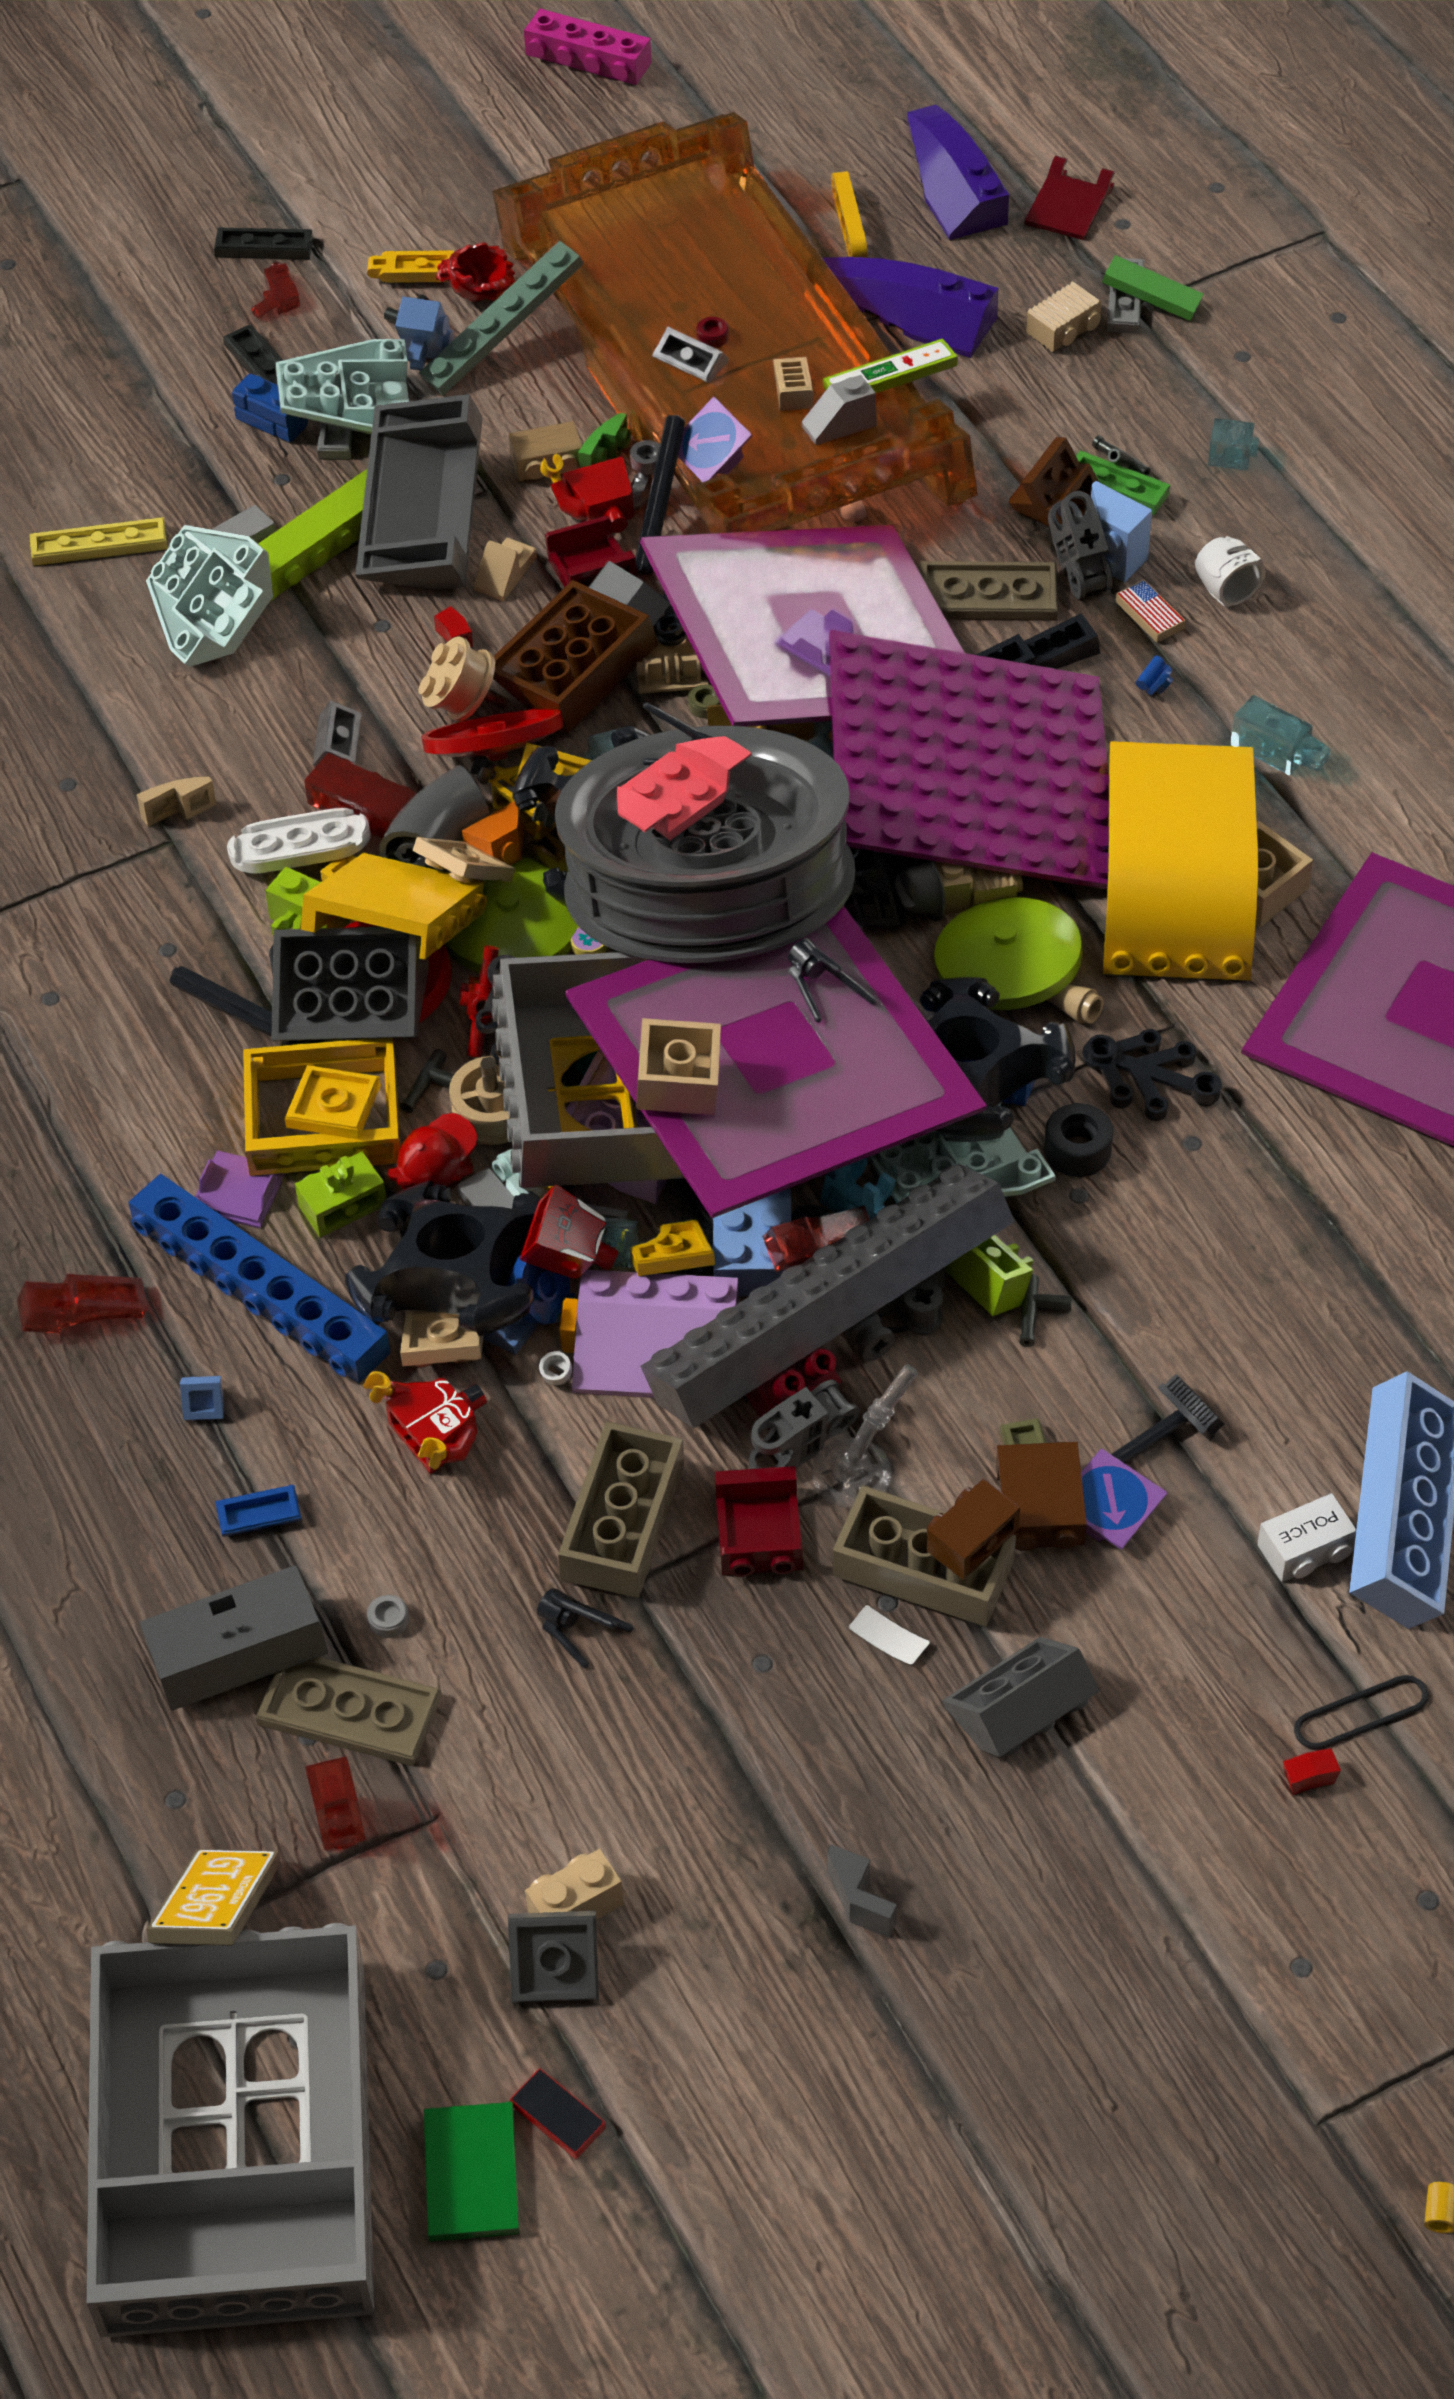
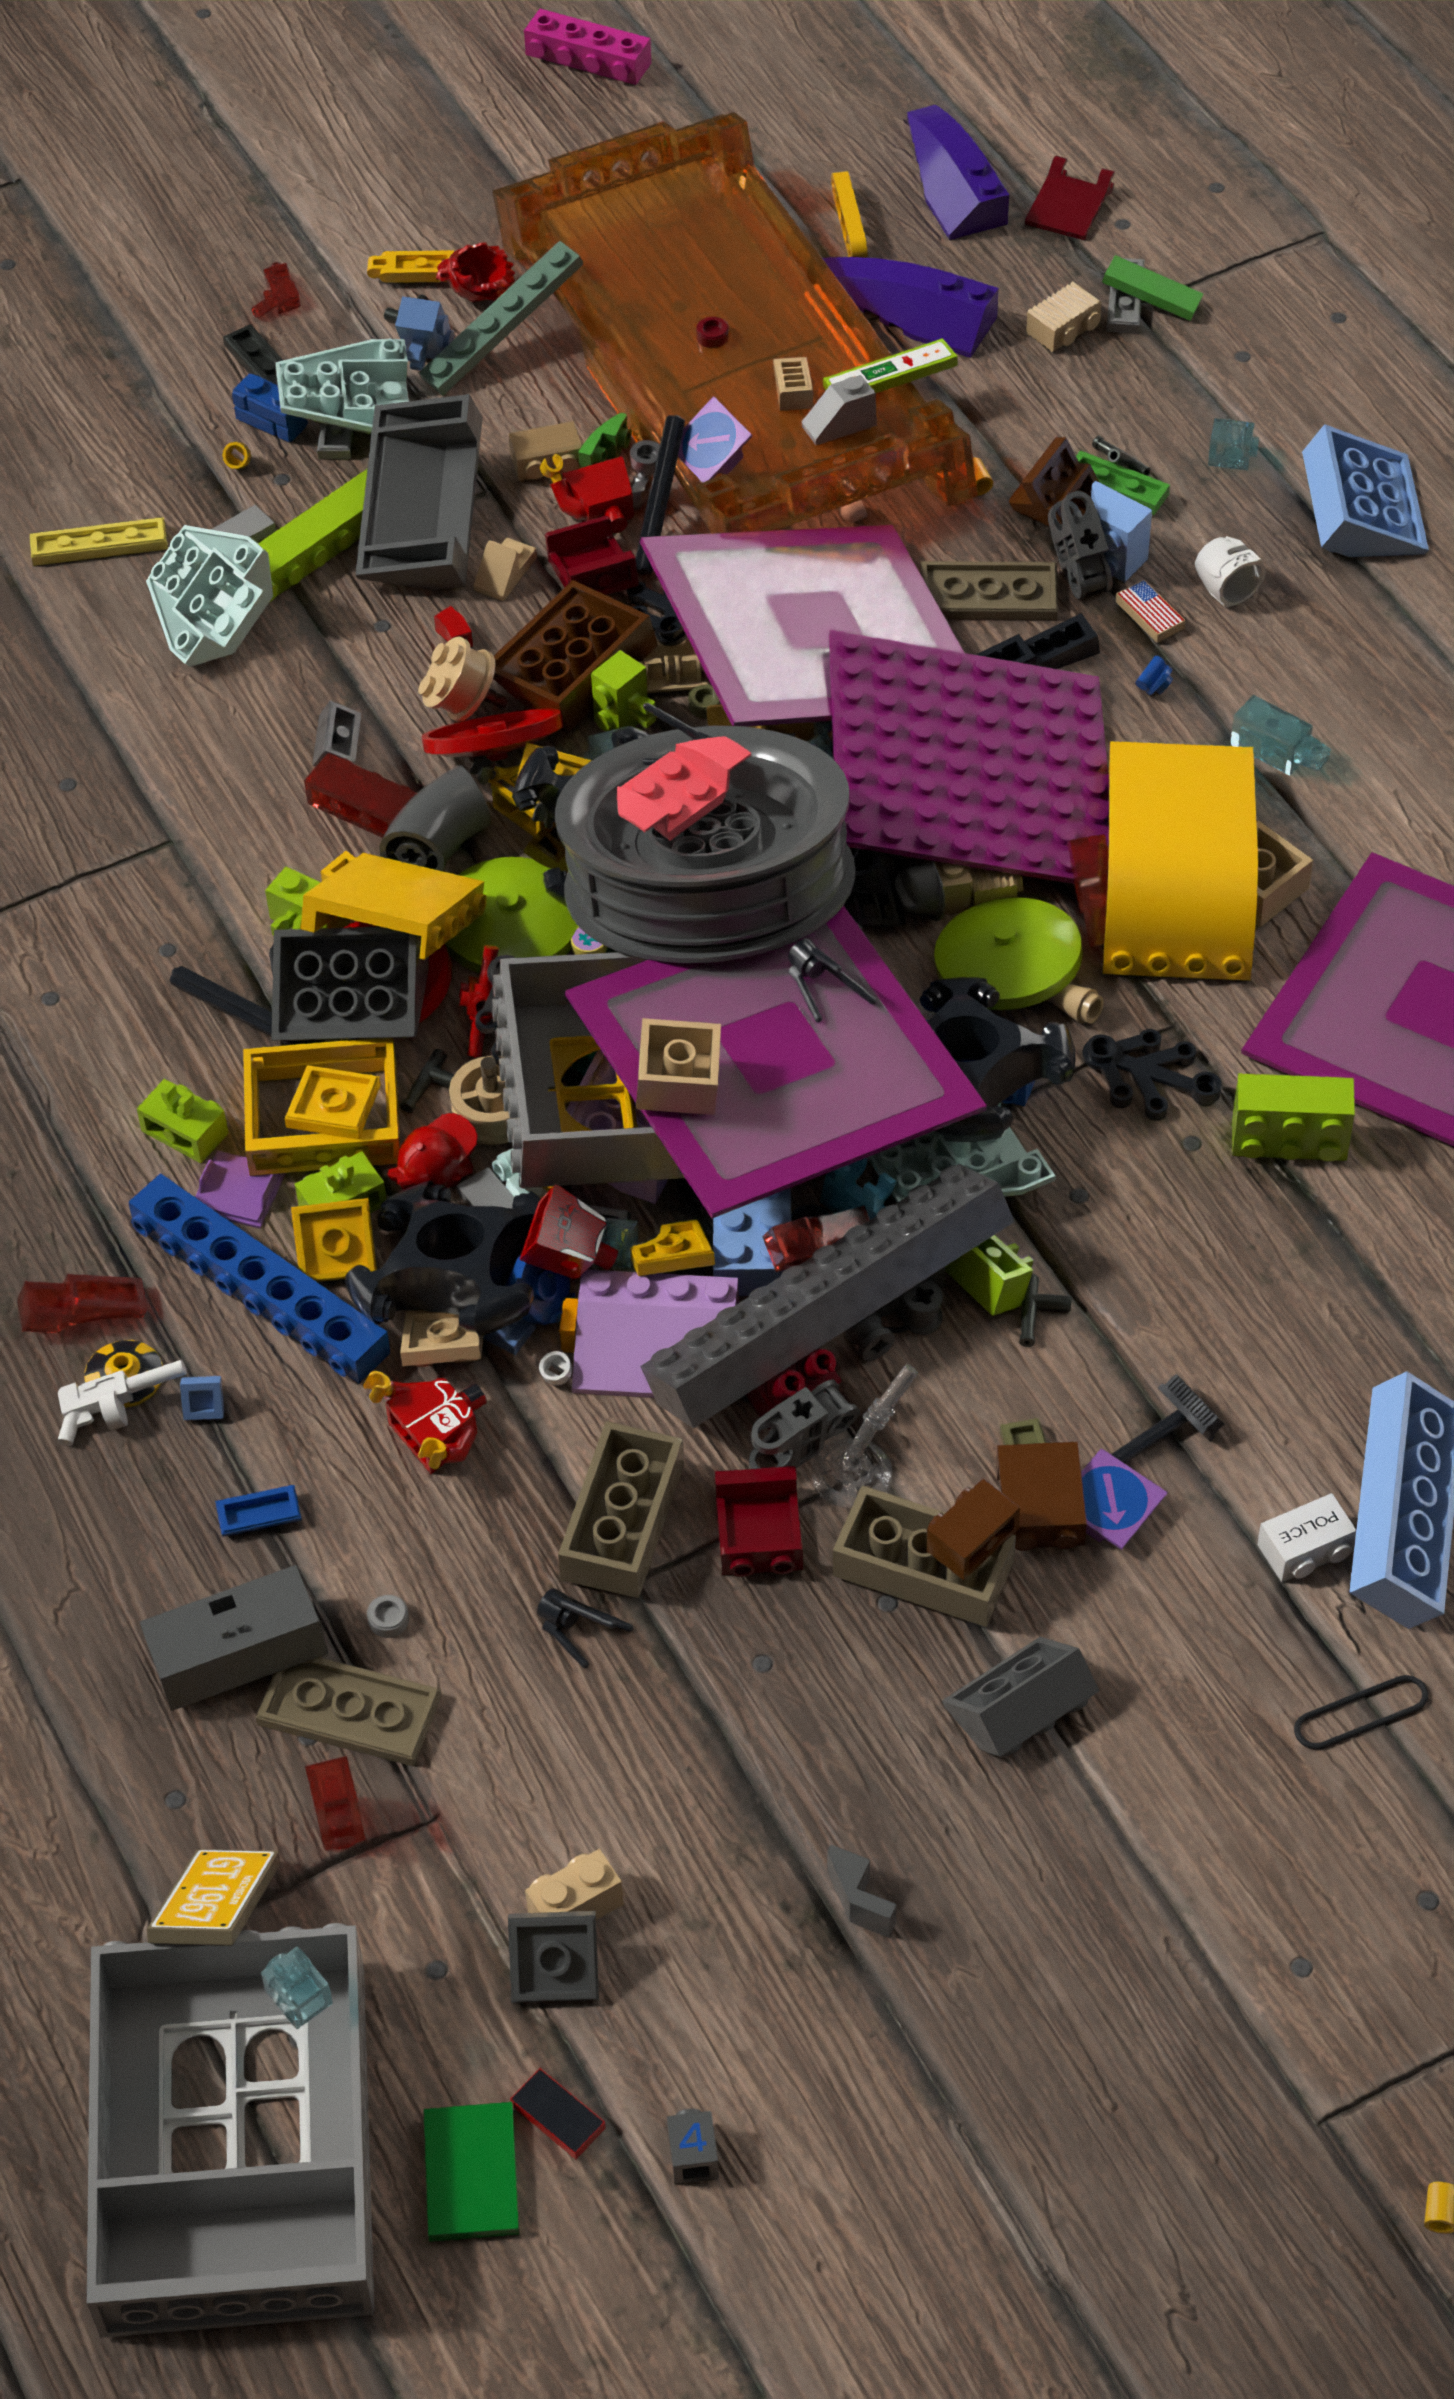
(107, 1396): none -> white piece
(134, 1354): none -> dish
(182, 1120): none -> lime brick
(185, 796): tan slope -> none
(234, 461): none -> yellow hinge
(263, 243): pearl dark grey tile -> none
(296, 1987): none -> clear light blue brick
(299, 840): white tile -> none
(333, 1238): none -> yellow tile
(462, 860): tan hinge -> none
(498, 834): orange slope -> none
(620, 692): none -> lime brick
(629, 590): slope -> none
(690, 355): flat silver slope -> none
(692, 2146): none -> dark grey brick
(810, 637): medium lavender piece -> none
(888, 1635): white sticker -> none
(983, 479): none -> yellow hinge
(1077, 1158): black tyre -> none
(1090, 872): none -> clear red slope
(1293, 1117): none -> lime brick
(1311, 1770): red piece -> none
(1363, 496): none -> light blue slope

